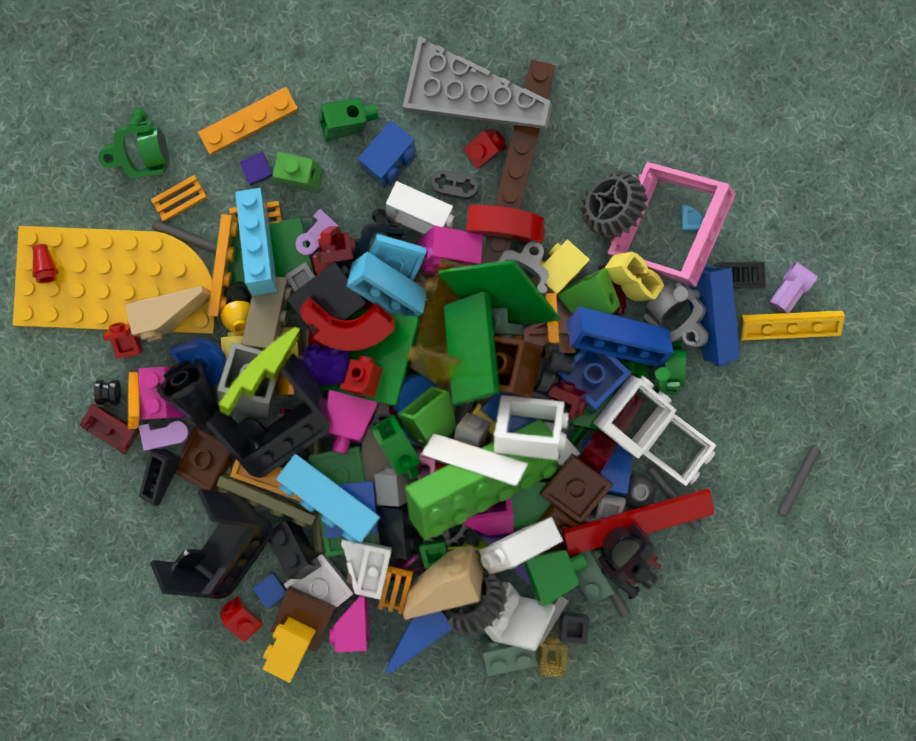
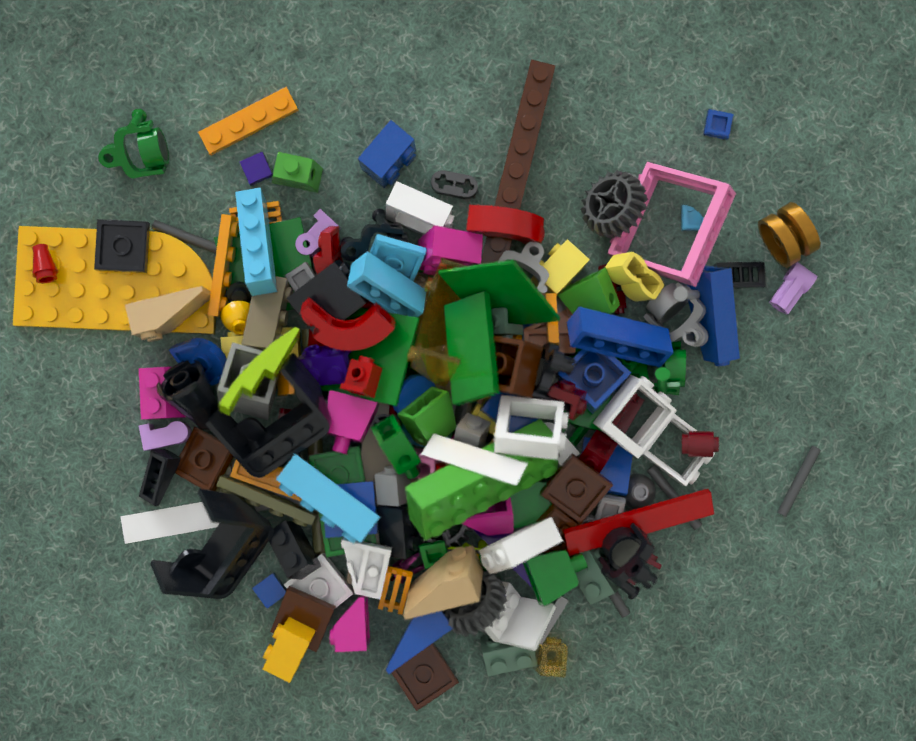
(107, 392): black wheel -> none
(109, 428): dark red hinge -> none
(122, 246): none -> black tile
(122, 340): red bracket -> none
(133, 400): light orange tile -> none
(165, 522): none -> white sticker
(175, 189): light orange tile -> none
(239, 619): red bracket -> none
(332, 253): dark red bracket -> none
(345, 118): green torso -> none
(425, 677): none -> reddish brown tile
(461, 89): light grey wing -> none
(485, 147): red bracket -> none
(573, 627): black brick -> none
(700, 444): none -> dark red brick
(718, 124): none -> blue tile
(789, 234): none -> pearl gold wheel
(791, 325): yellow tile -> none

